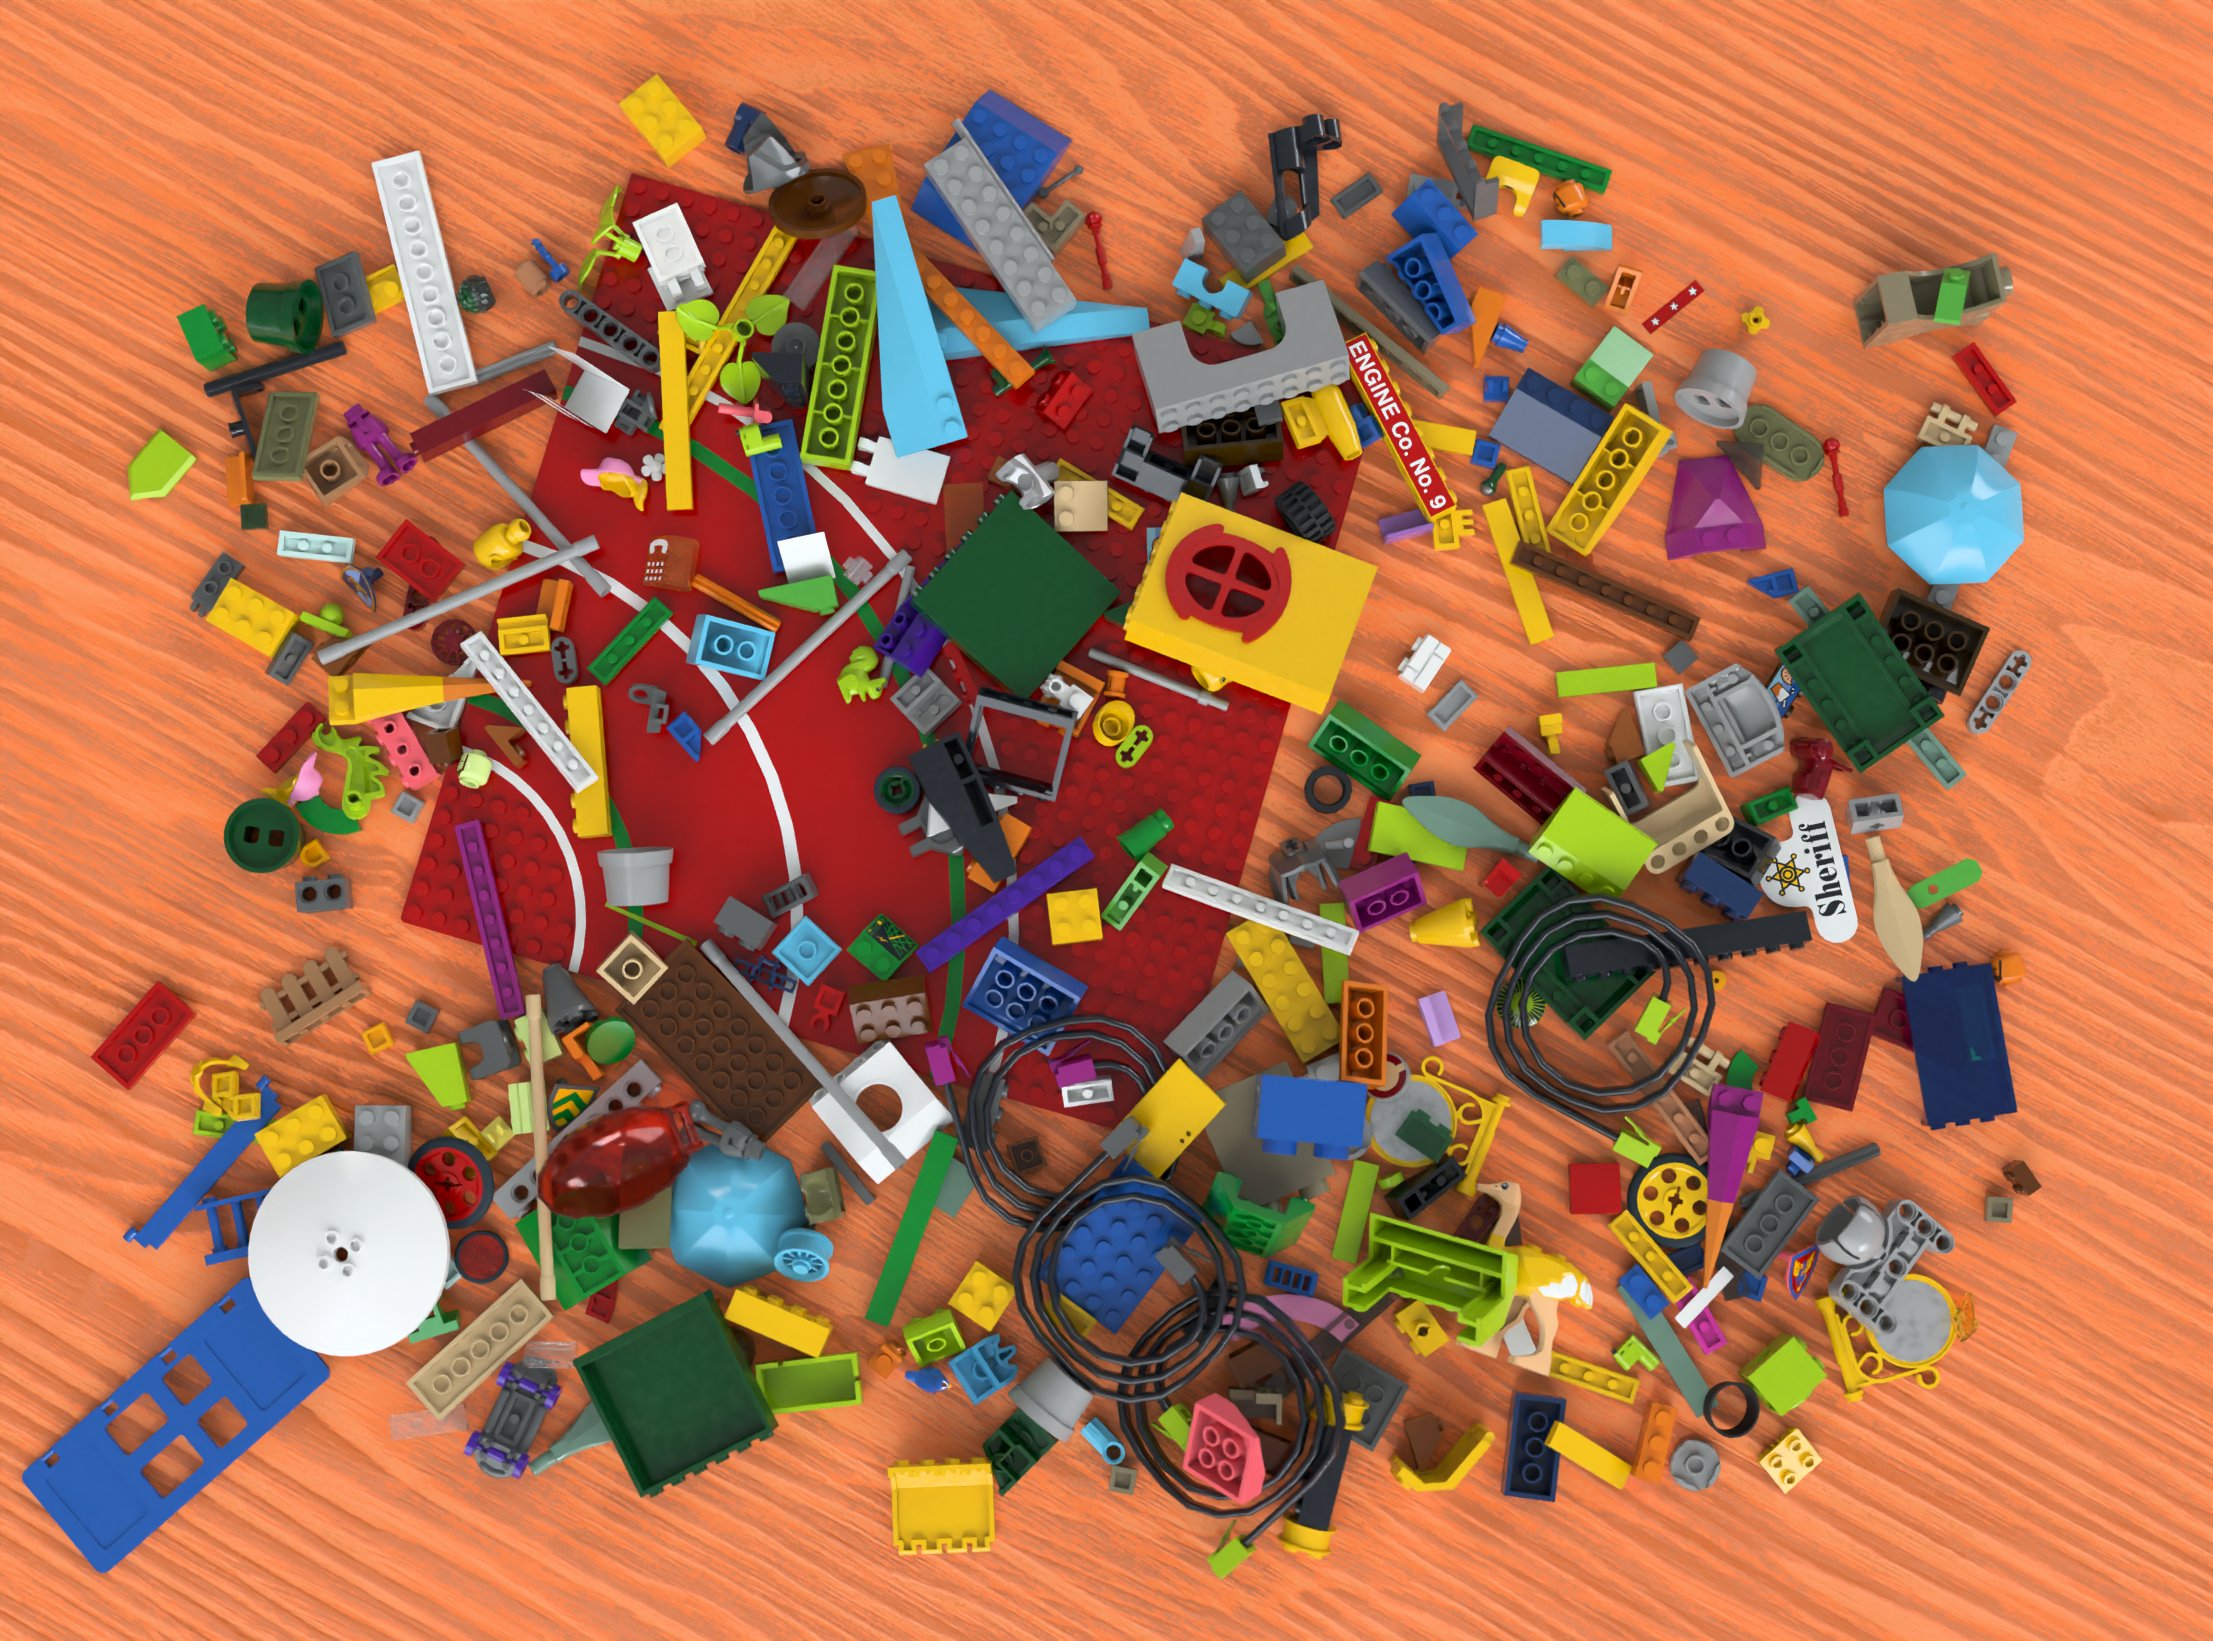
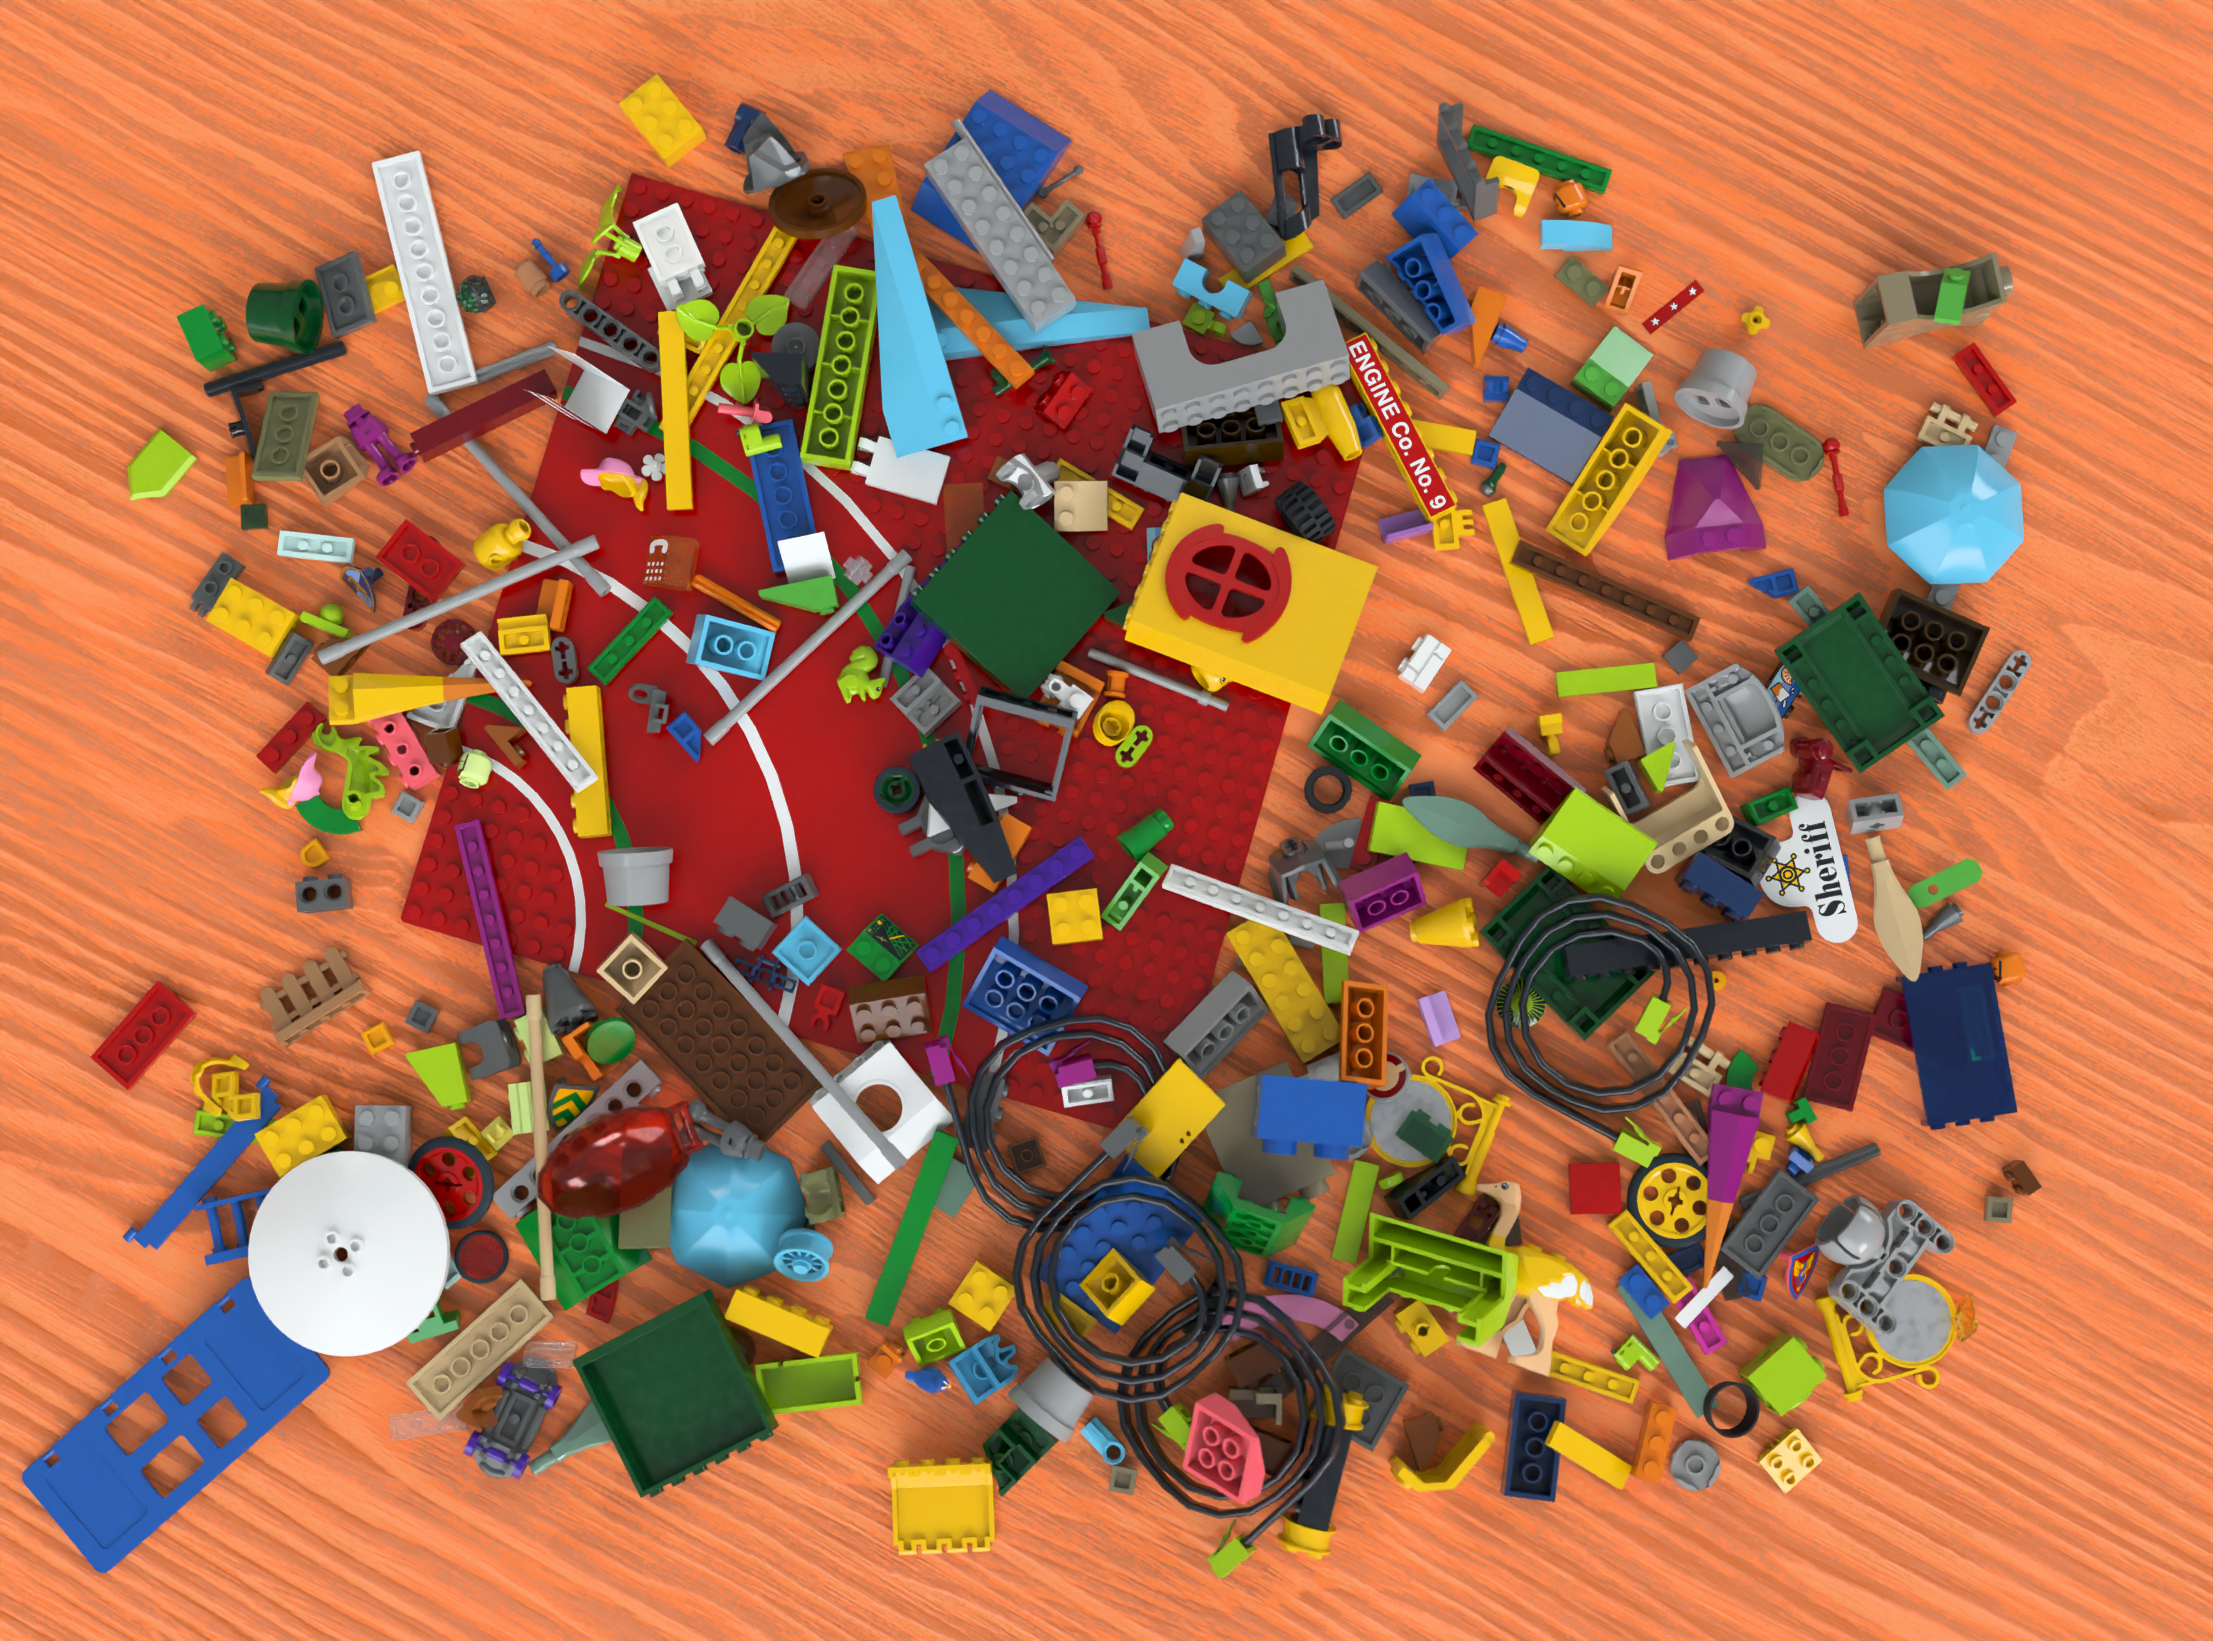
(267, 816): dark green piece -> none
(479, 1408): none -> dark orange slope
(1117, 1287): none -> yellow slope
(1527, 507): yellow tile -> none

